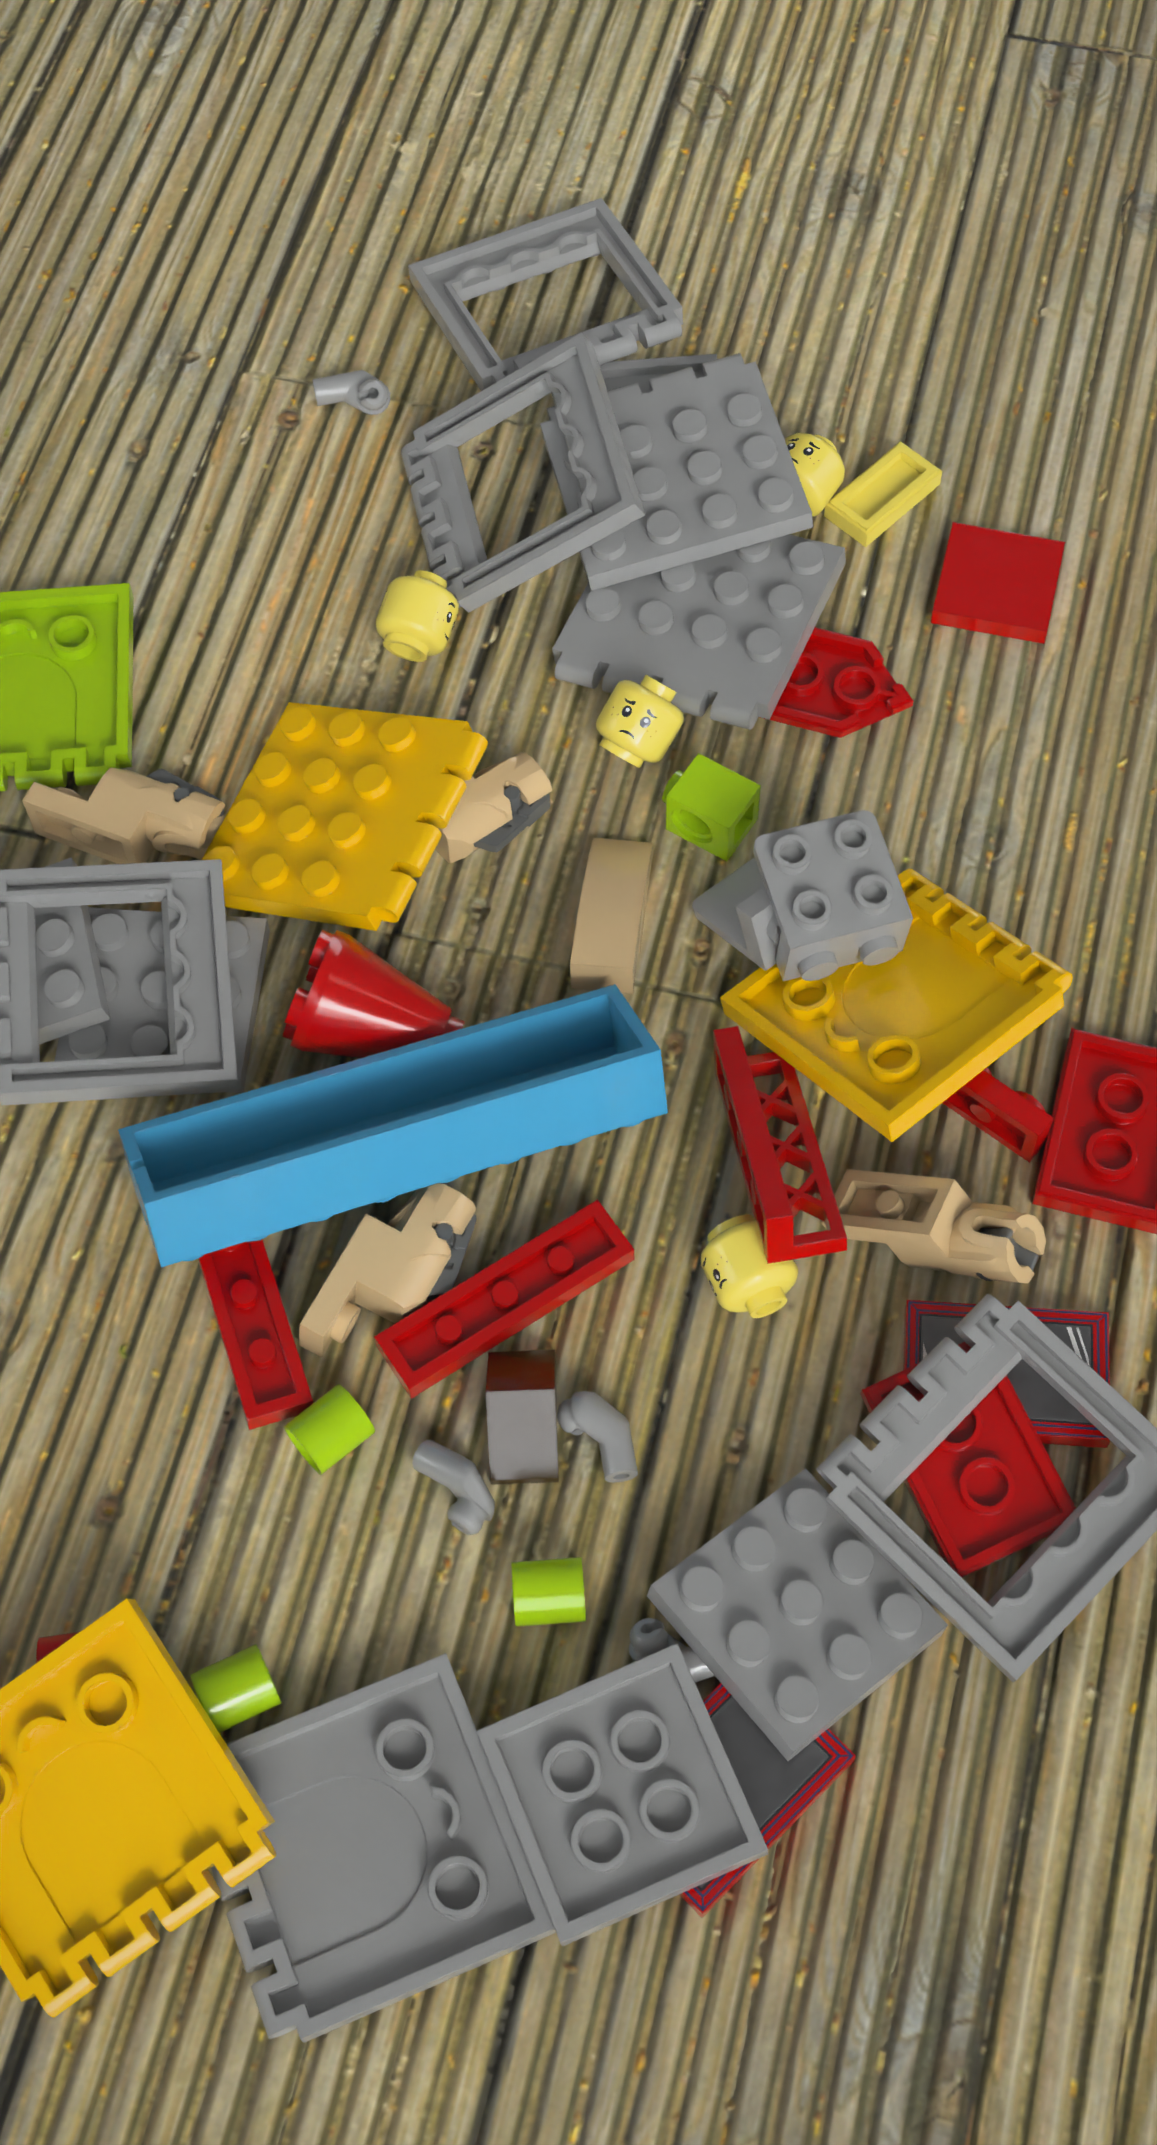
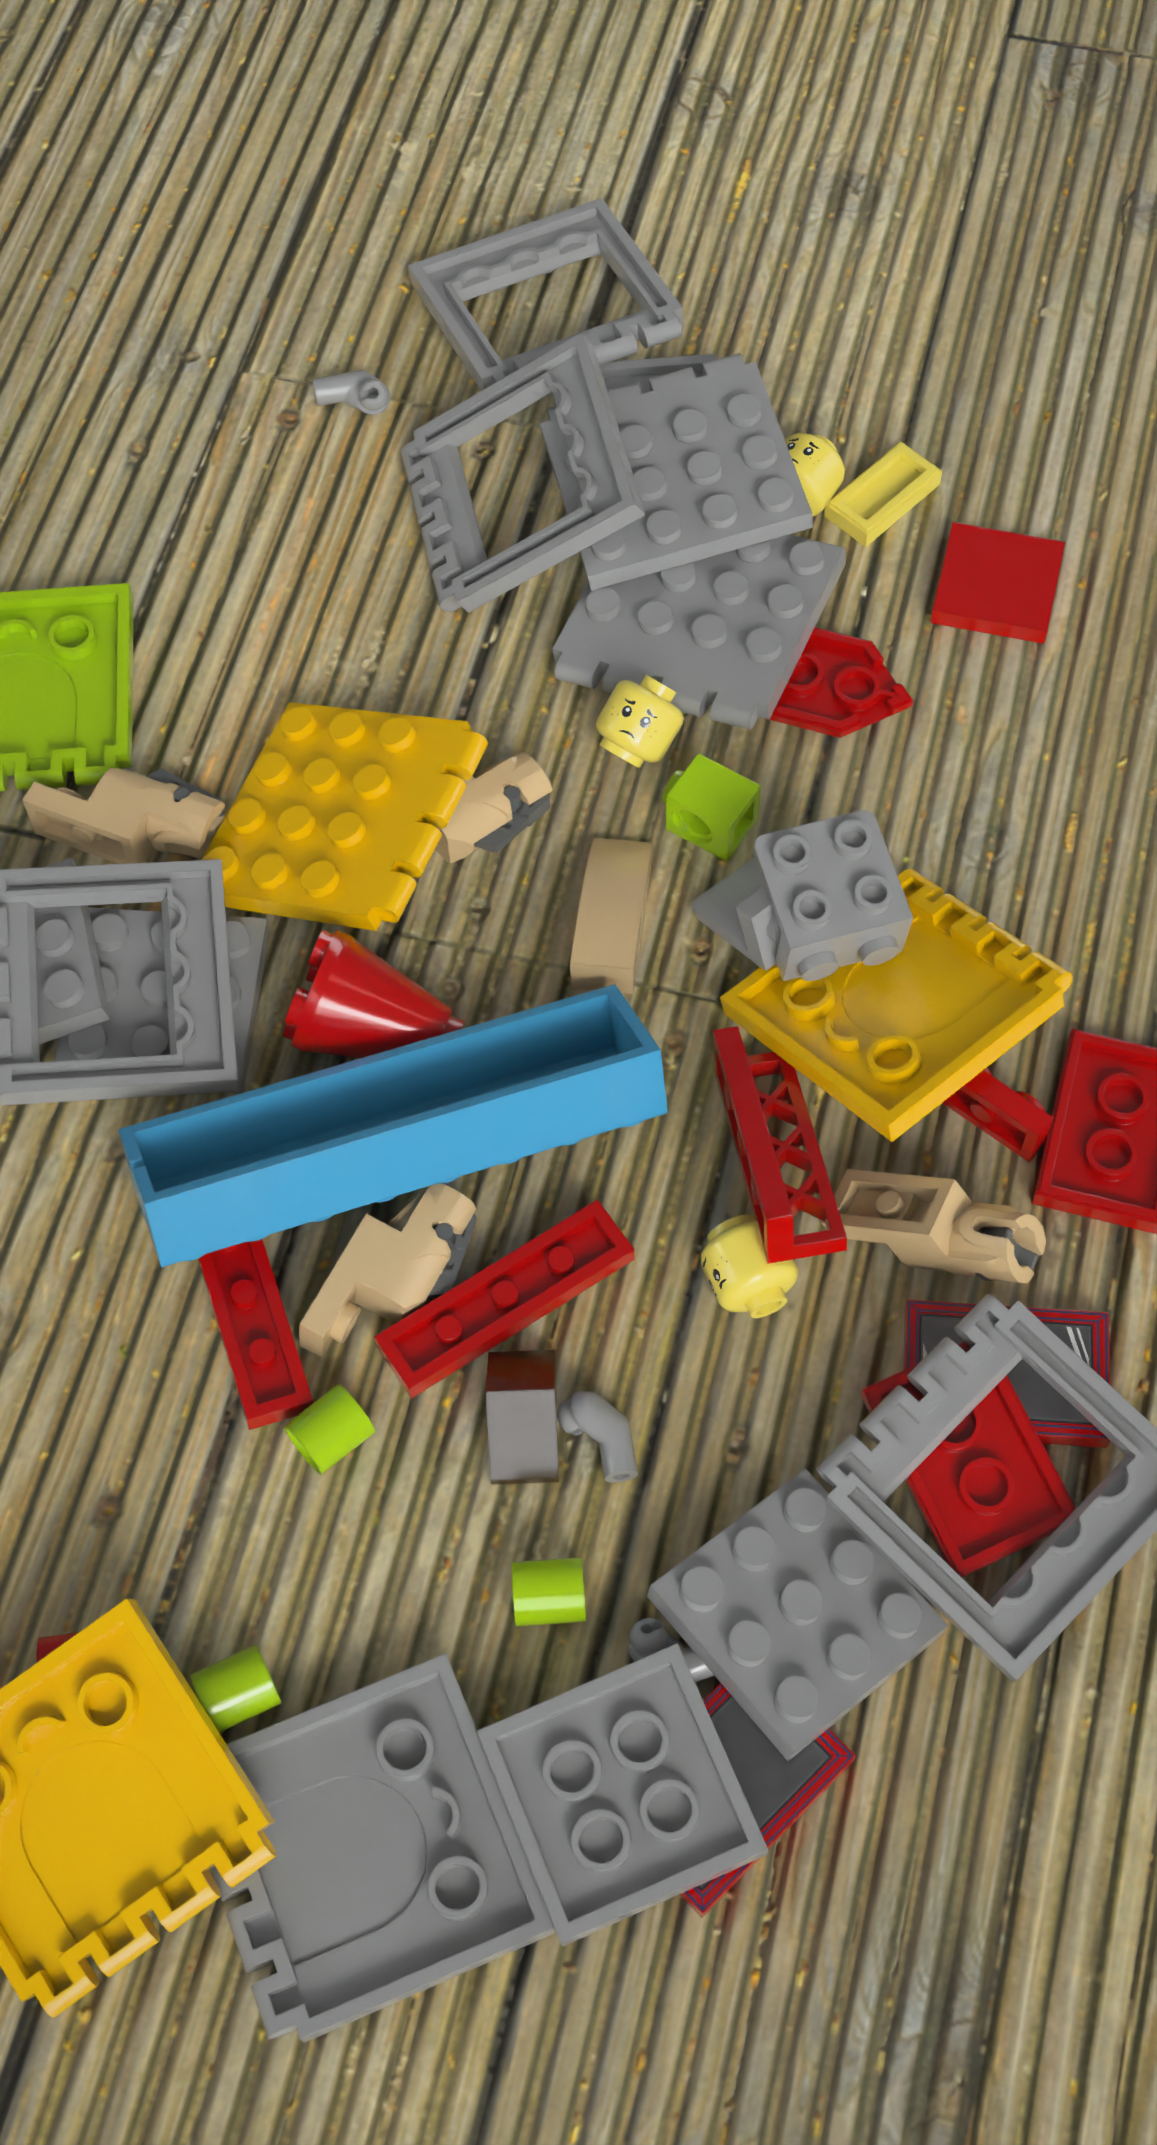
(417, 616): light yellow head -> none
(463, 1479): light grey arm -> none

